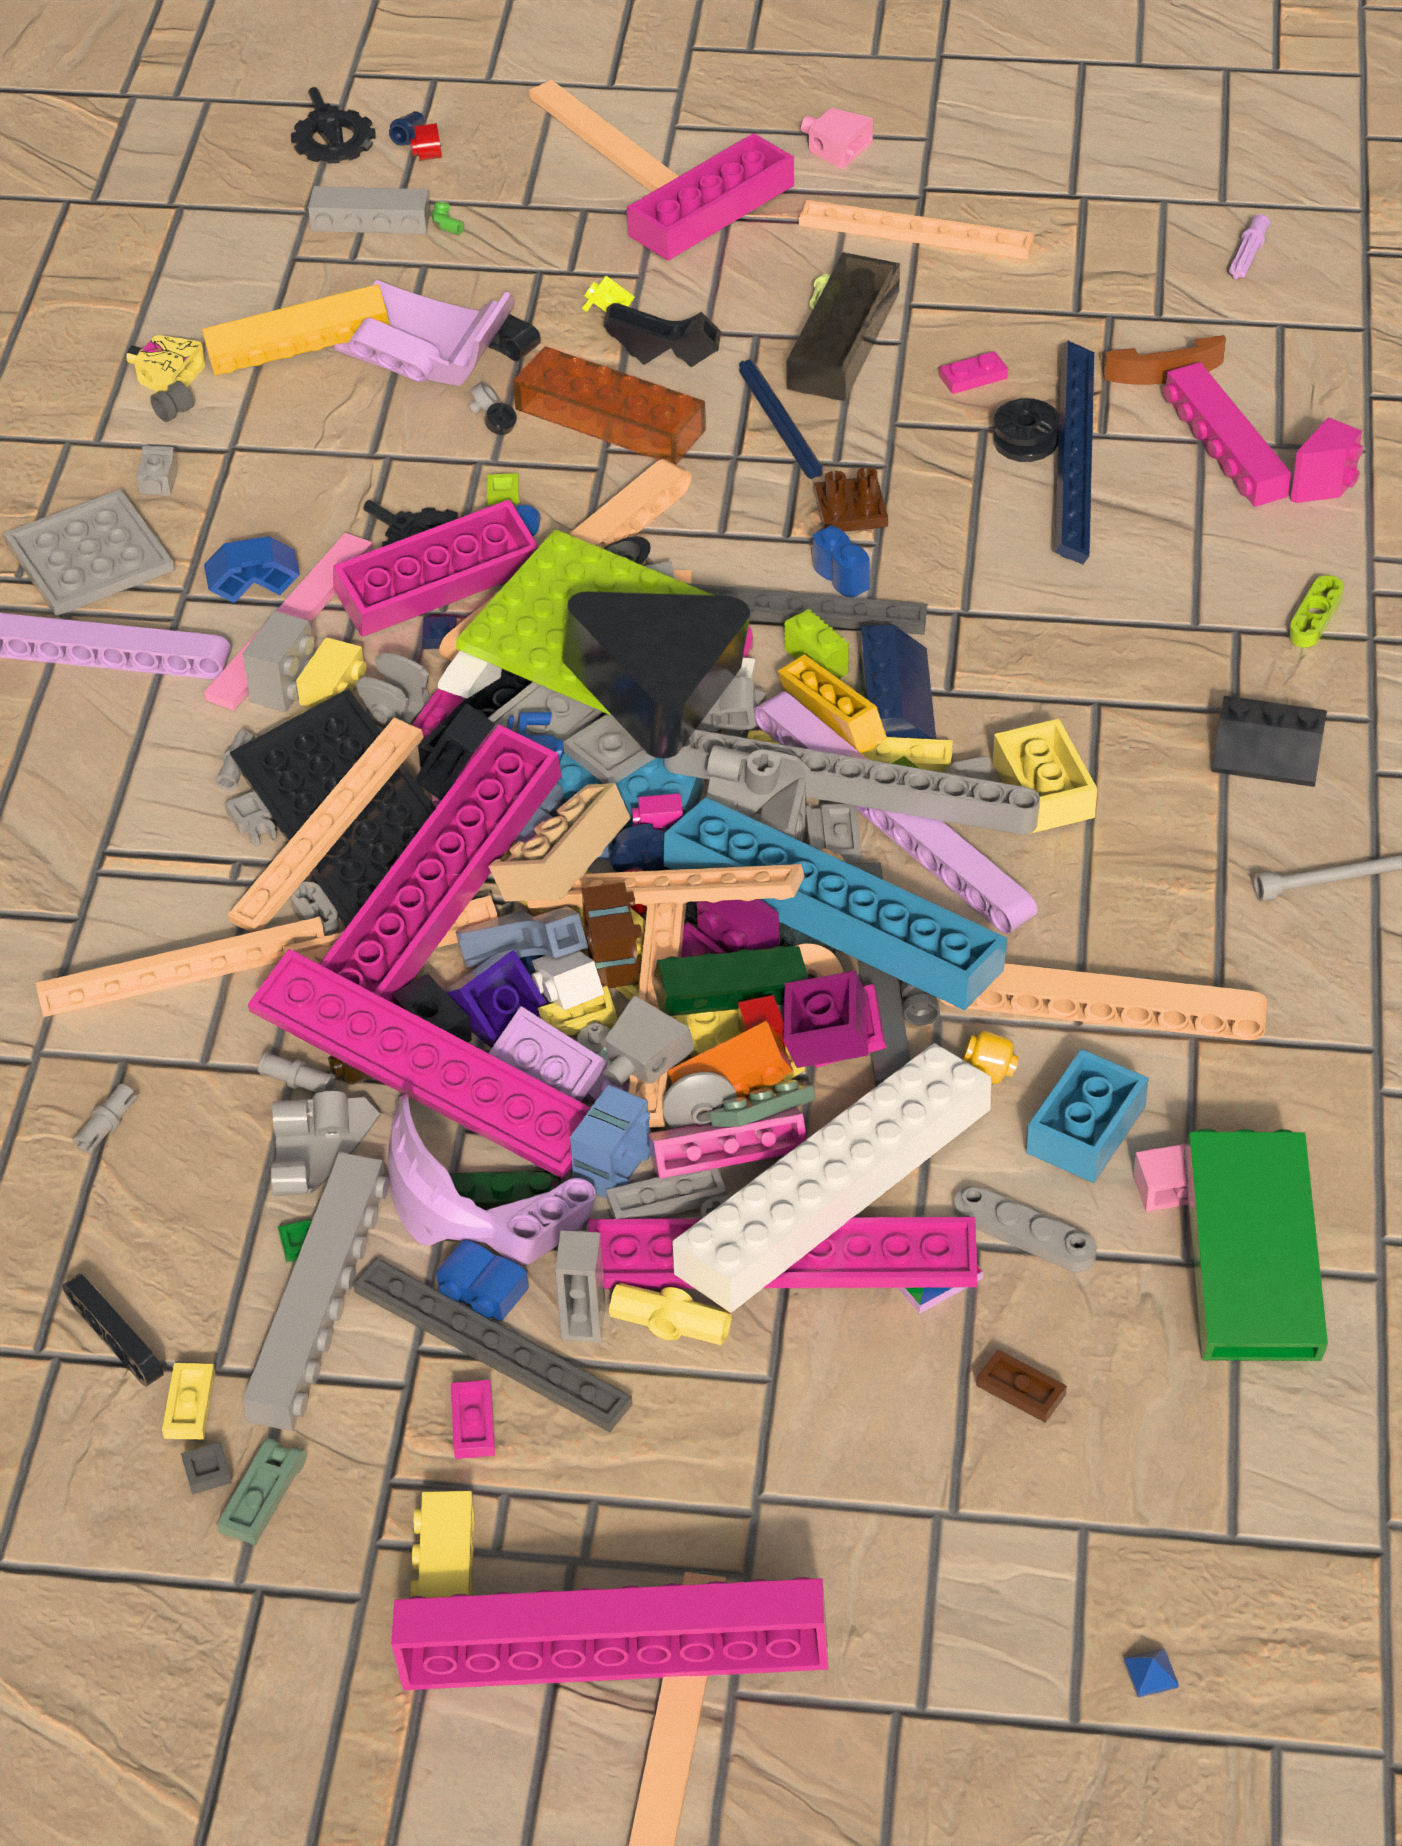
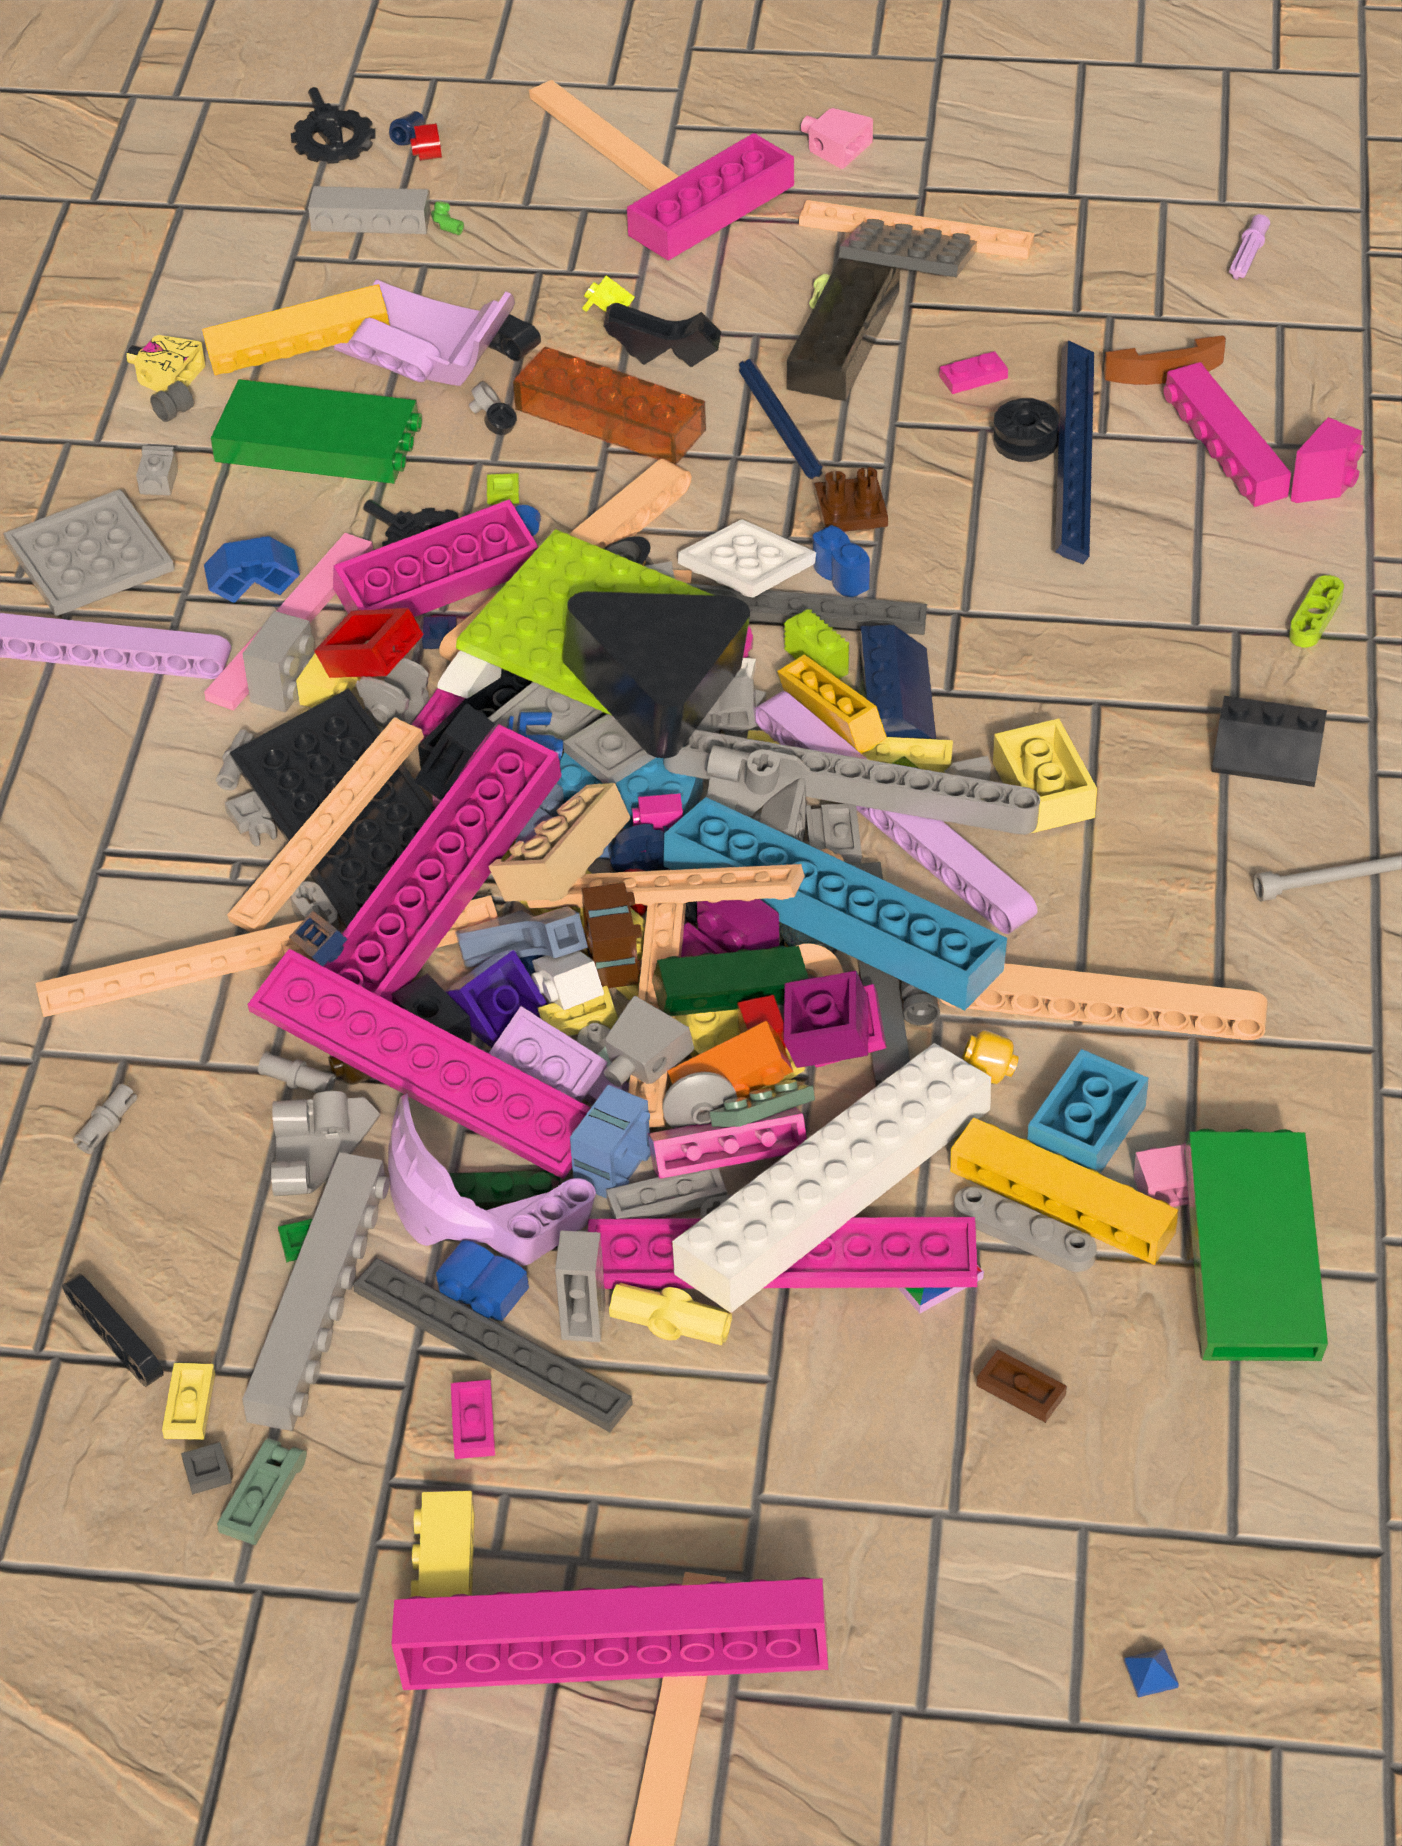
(316, 431): none -> green brick
(319, 939): none -> dark blue plate
(347, 655): none -> red window
(746, 558): none -> white plate
(909, 248): none -> dark grey plate
(1064, 1190): none -> yellow brick

